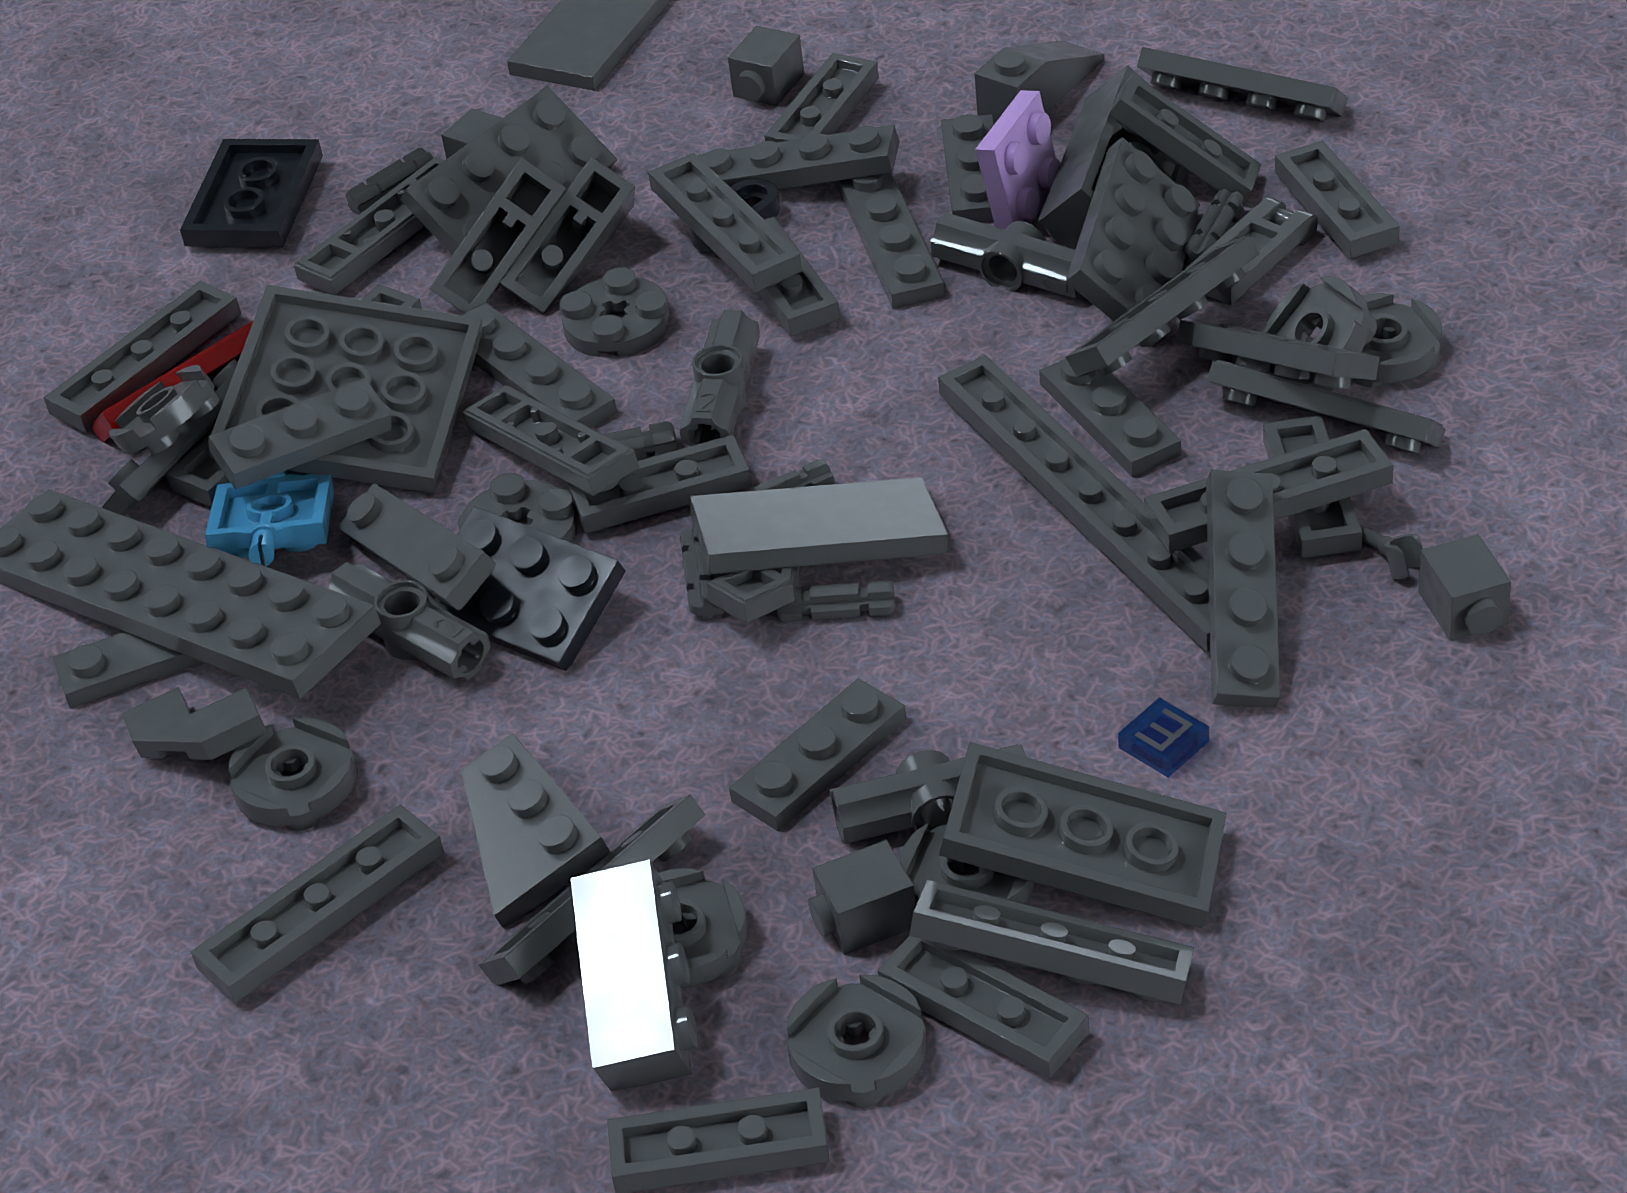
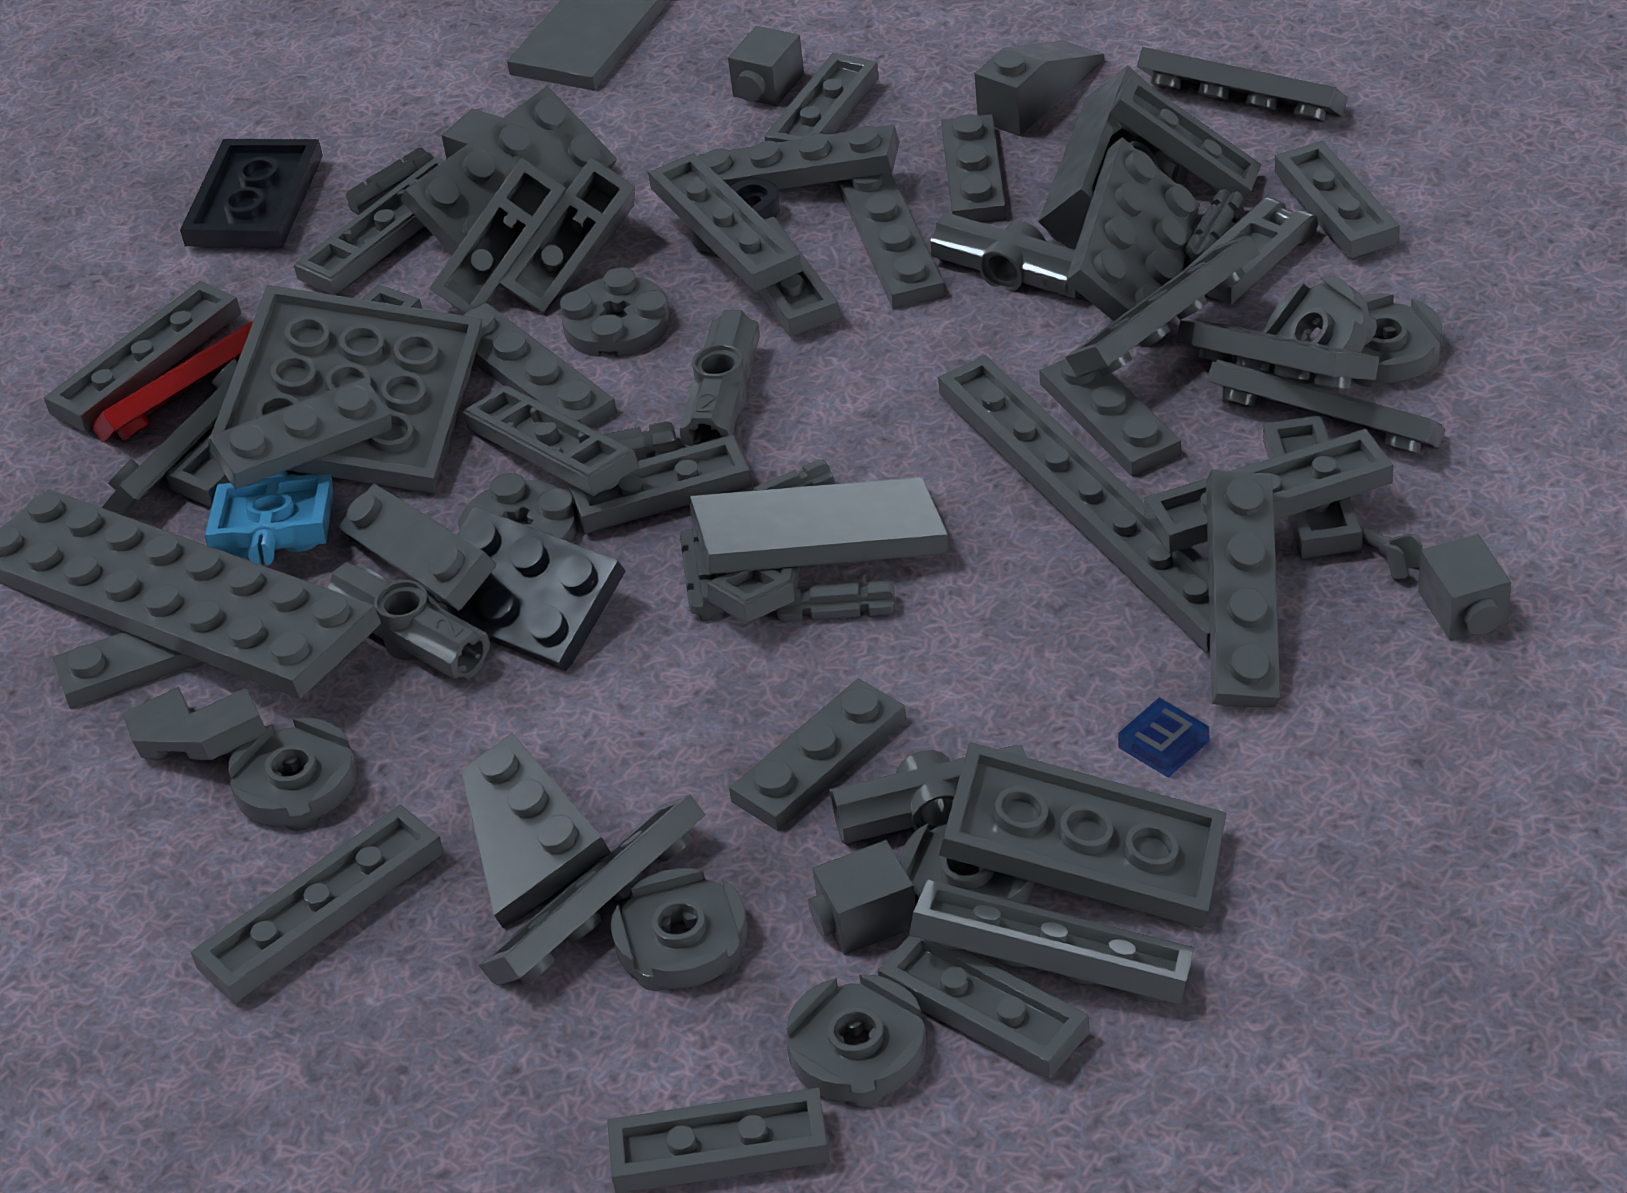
(157, 413): dark grey plate -> none
(633, 976): brick -> none
(1018, 160): lavender plate -> none

